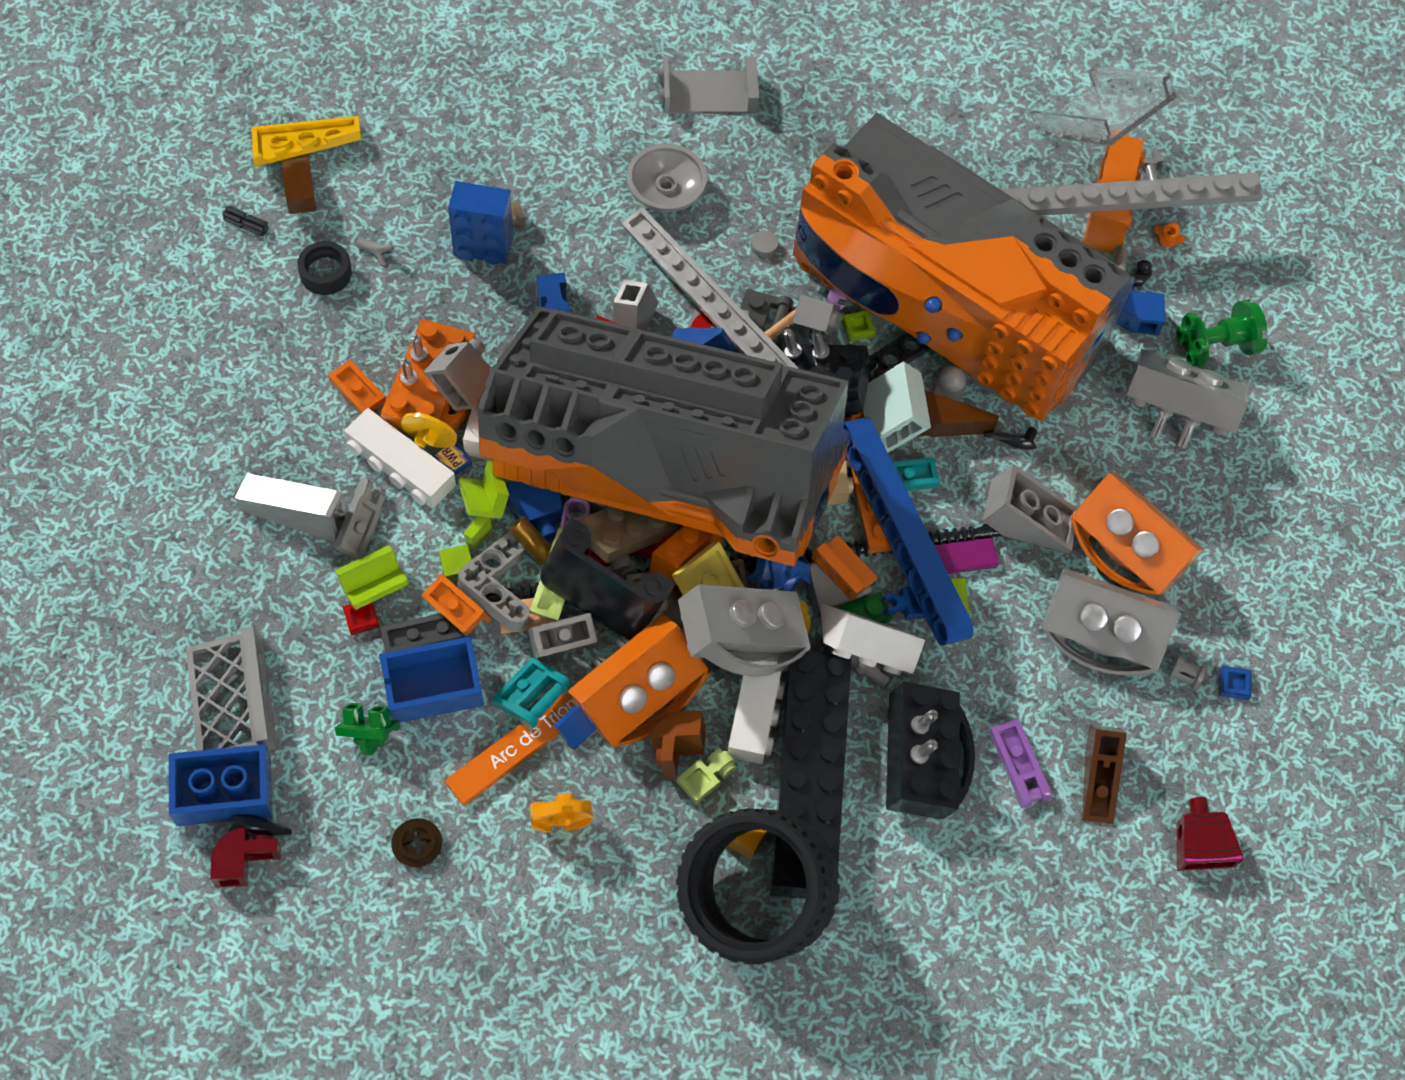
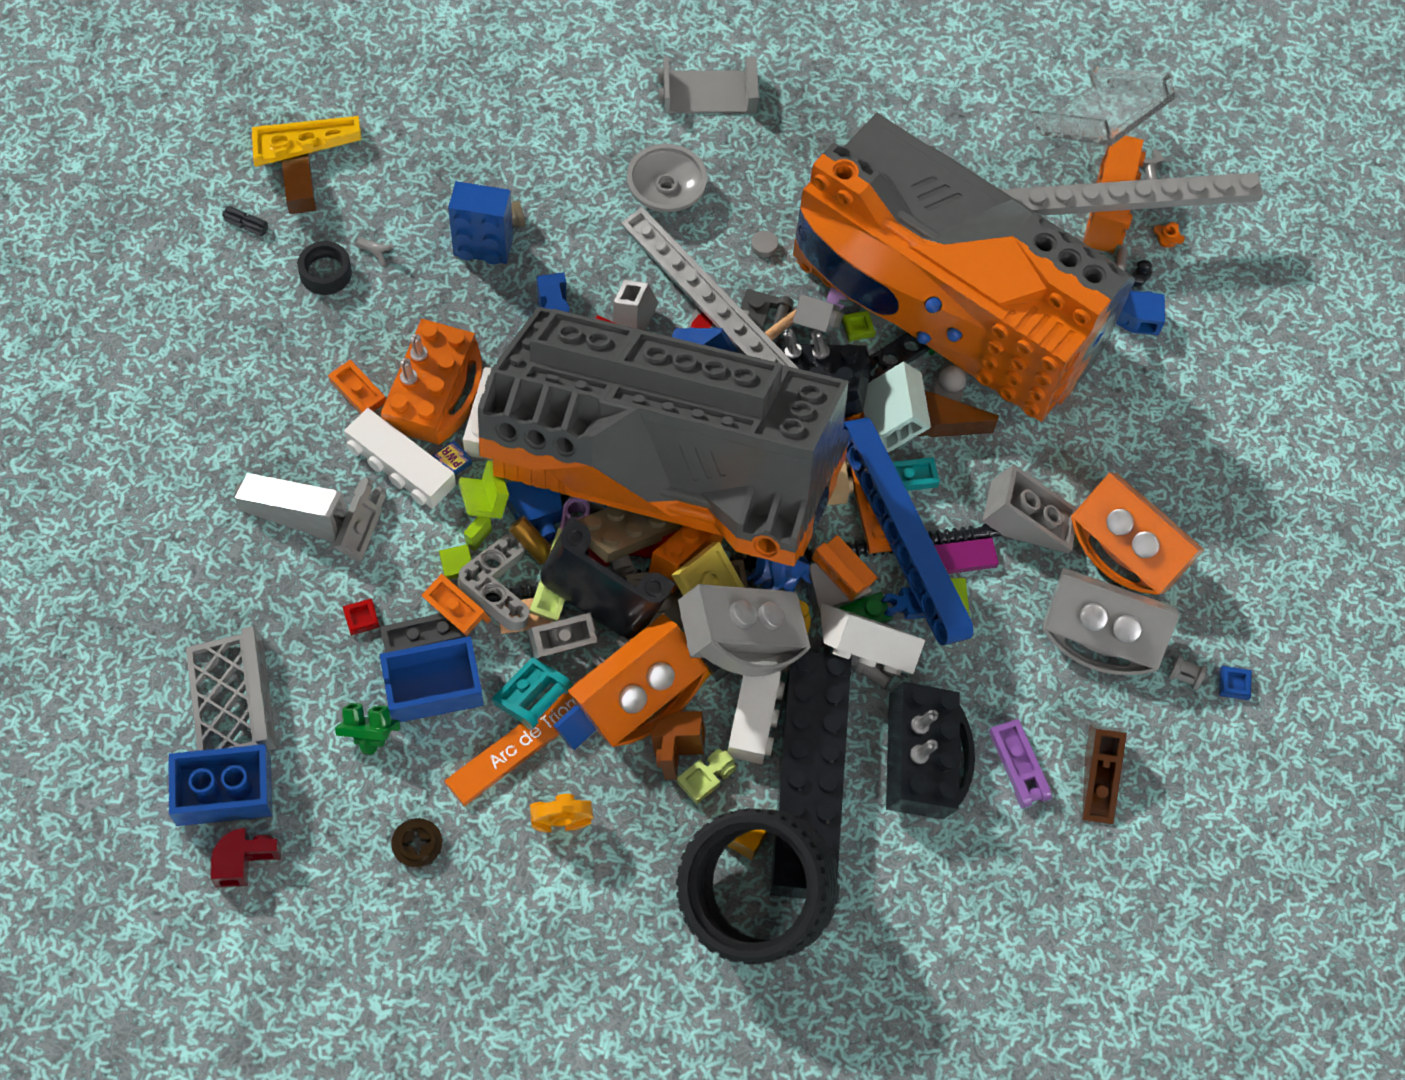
(258, 826): black bar -> none
(371, 577): lime panel -> none
(428, 430): yellow piece -> none
(460, 374): light grey torso -> none
(1018, 441): black bar -> none
(1188, 391): light grey piece -> none
(1206, 839): dark red torso -> none
(1241, 328): green piece -> none

